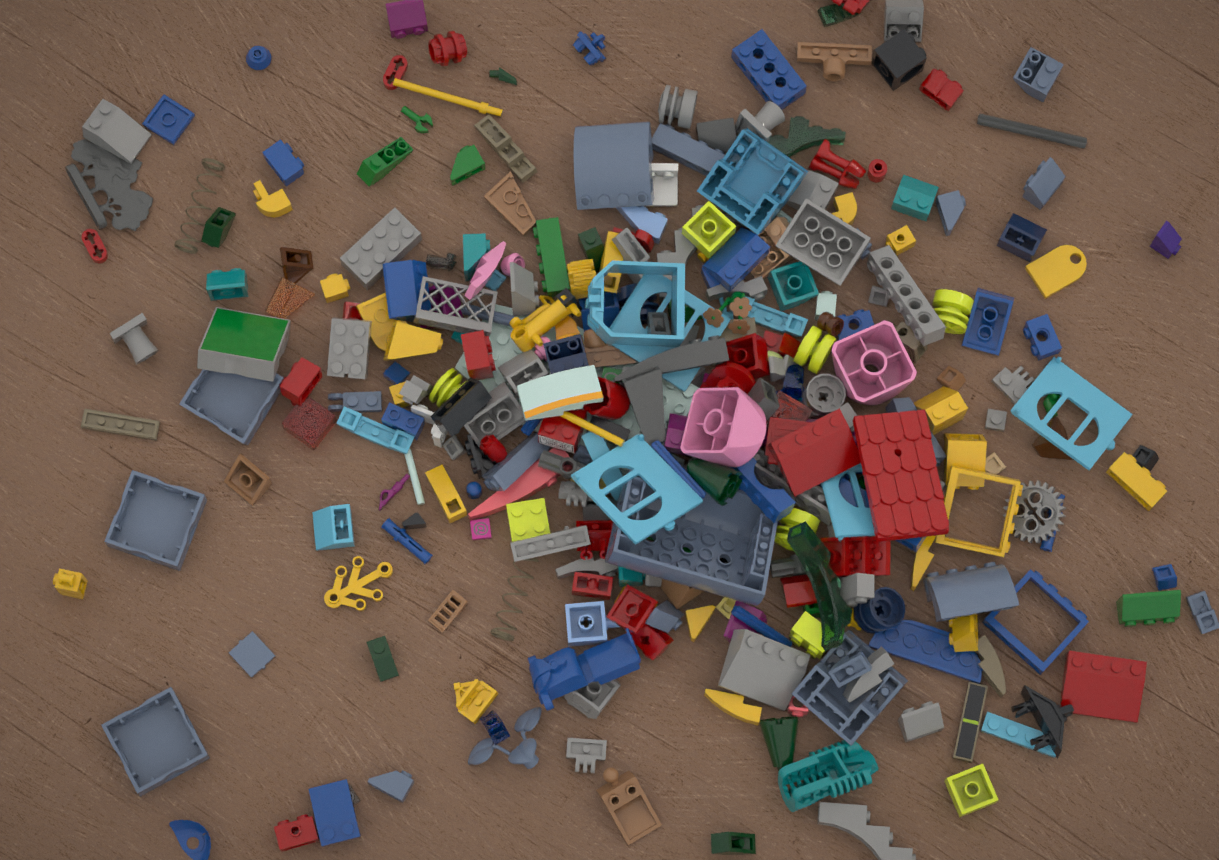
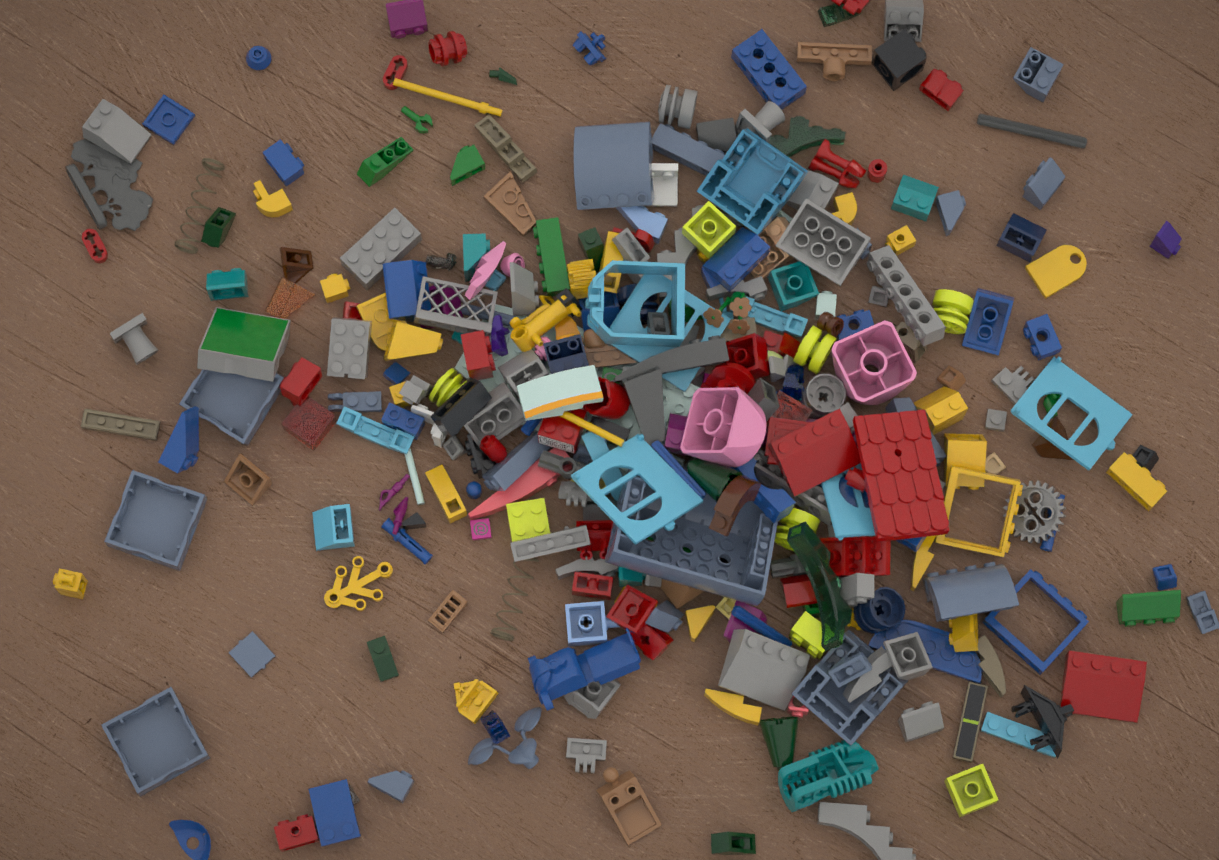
(183, 443): none -> blue slope
(399, 512): none -> magenta hand
(498, 339): none -> dark purple slope
(731, 501): none -> reddish brown arch
(856, 479): none -> red brick
(908, 656): none -> light grey slope

